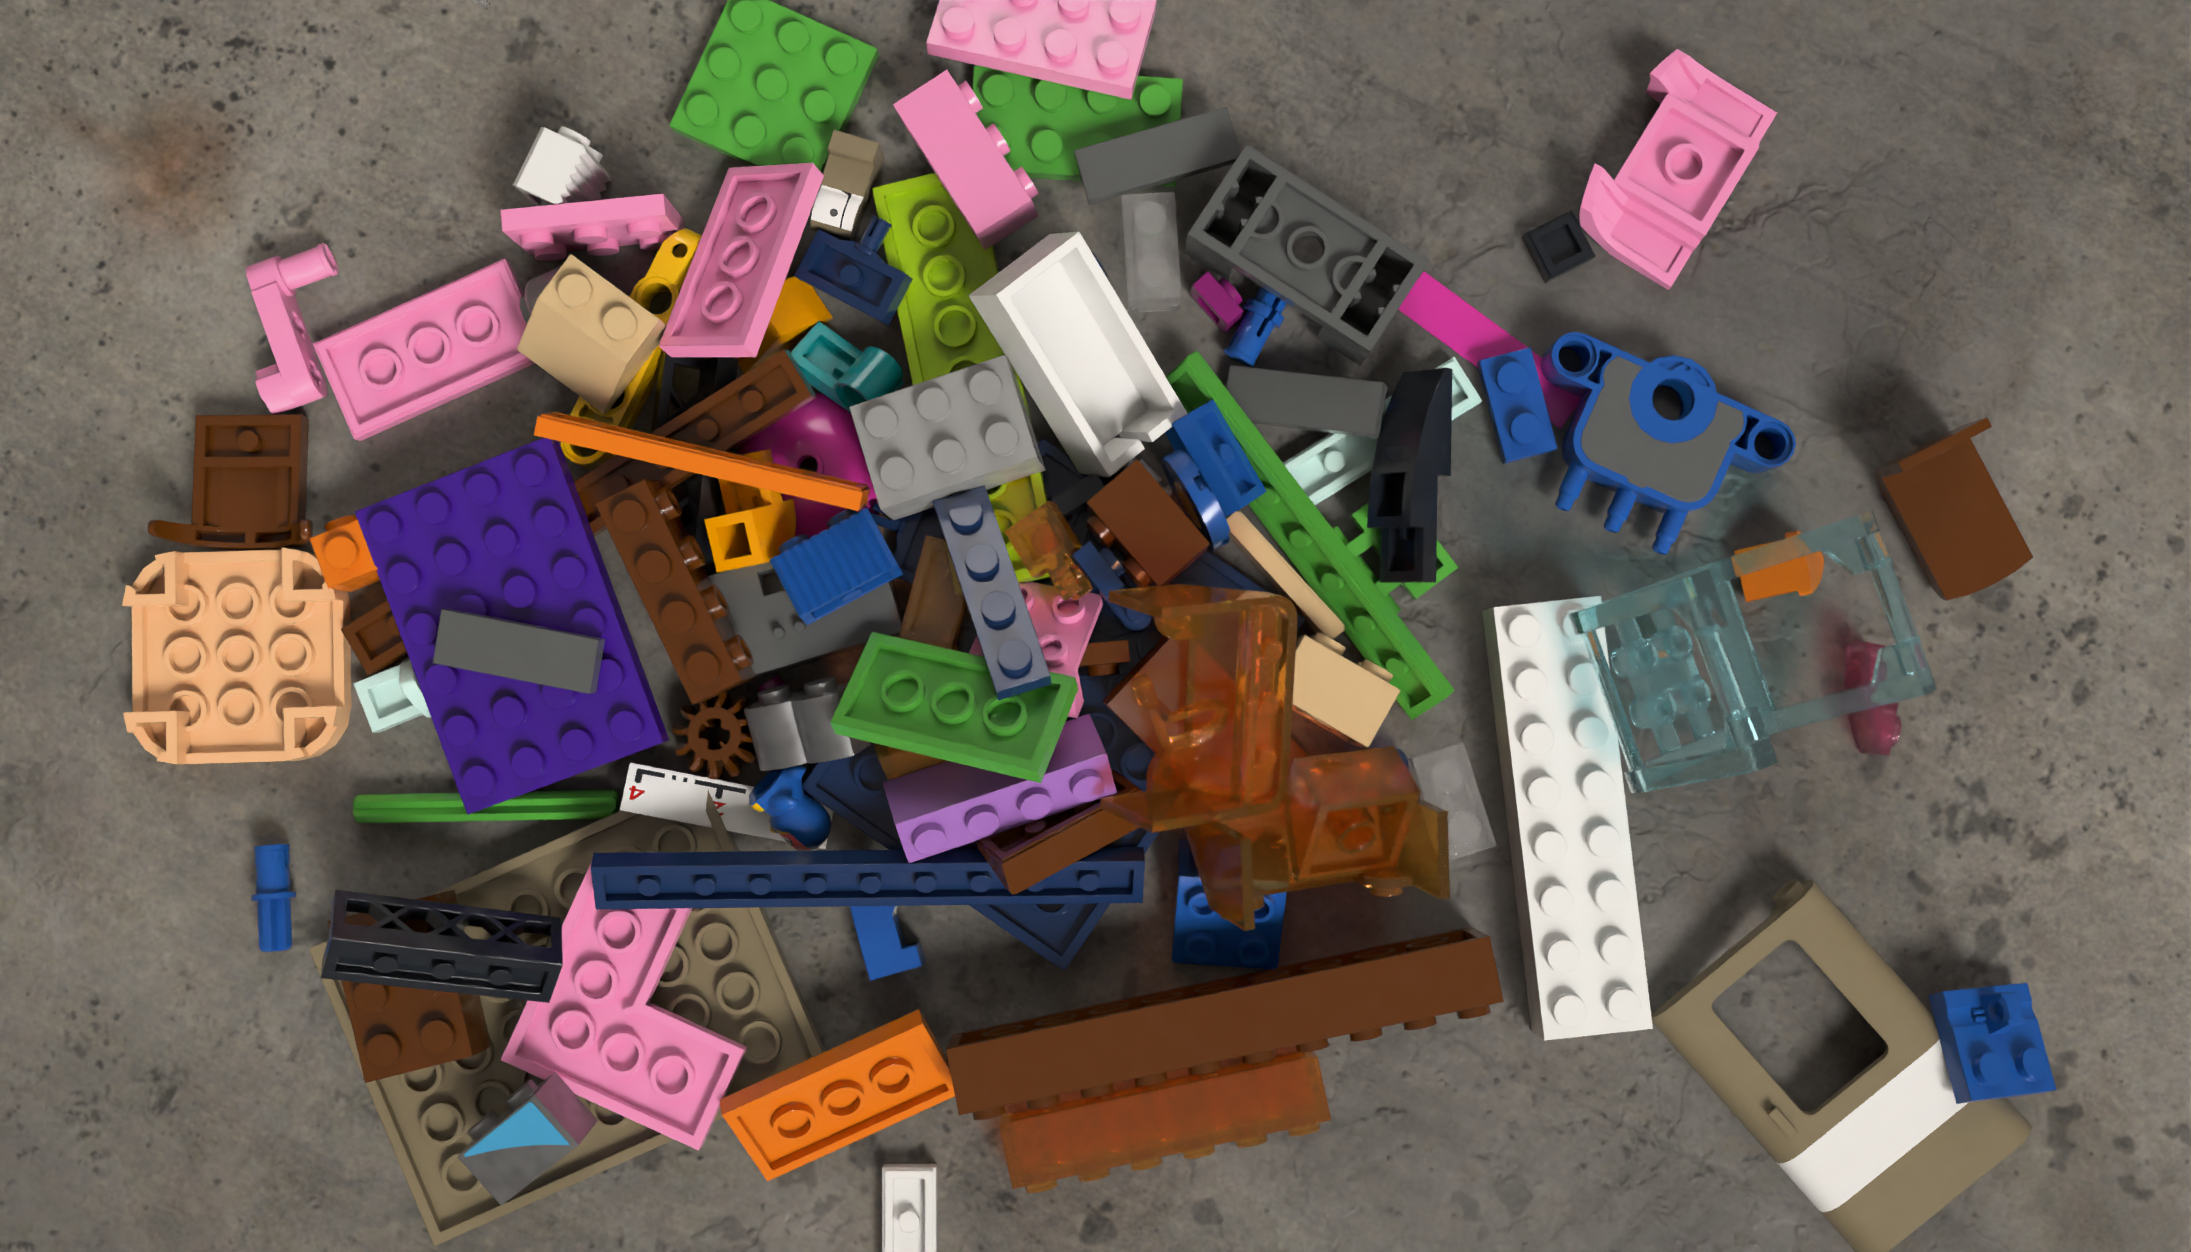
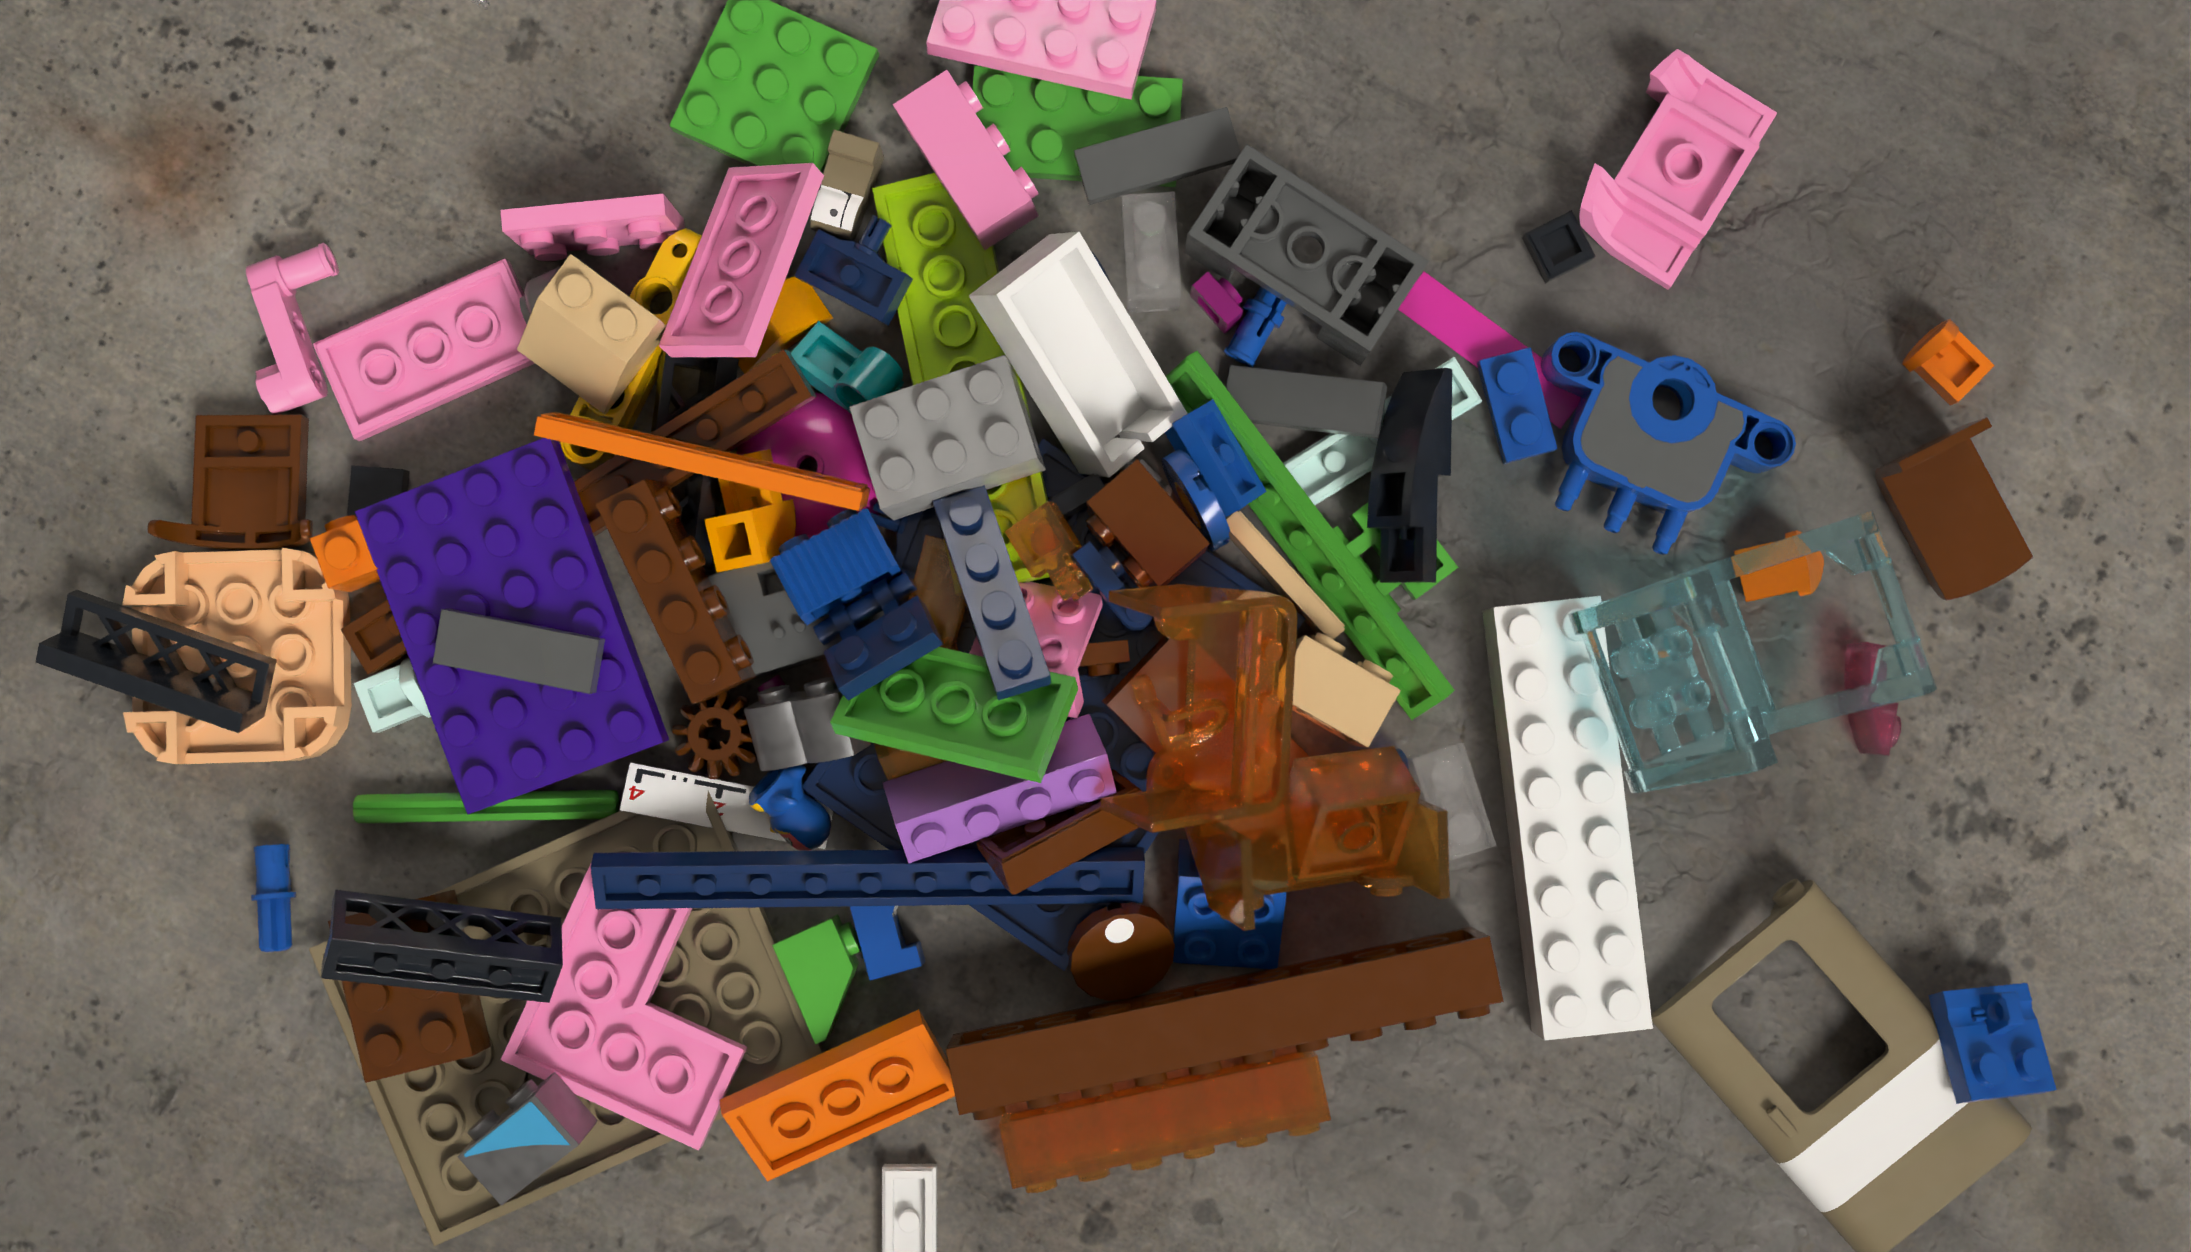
(154, 680): none -> black fence
(374, 485): none -> black tile
(561, 169): white brick -> none
(820, 971): none -> bright green slope
(882, 646): none -> dark blue plate
(1120, 952): none -> reddish brown tile
(1948, 362): none -> orange tile

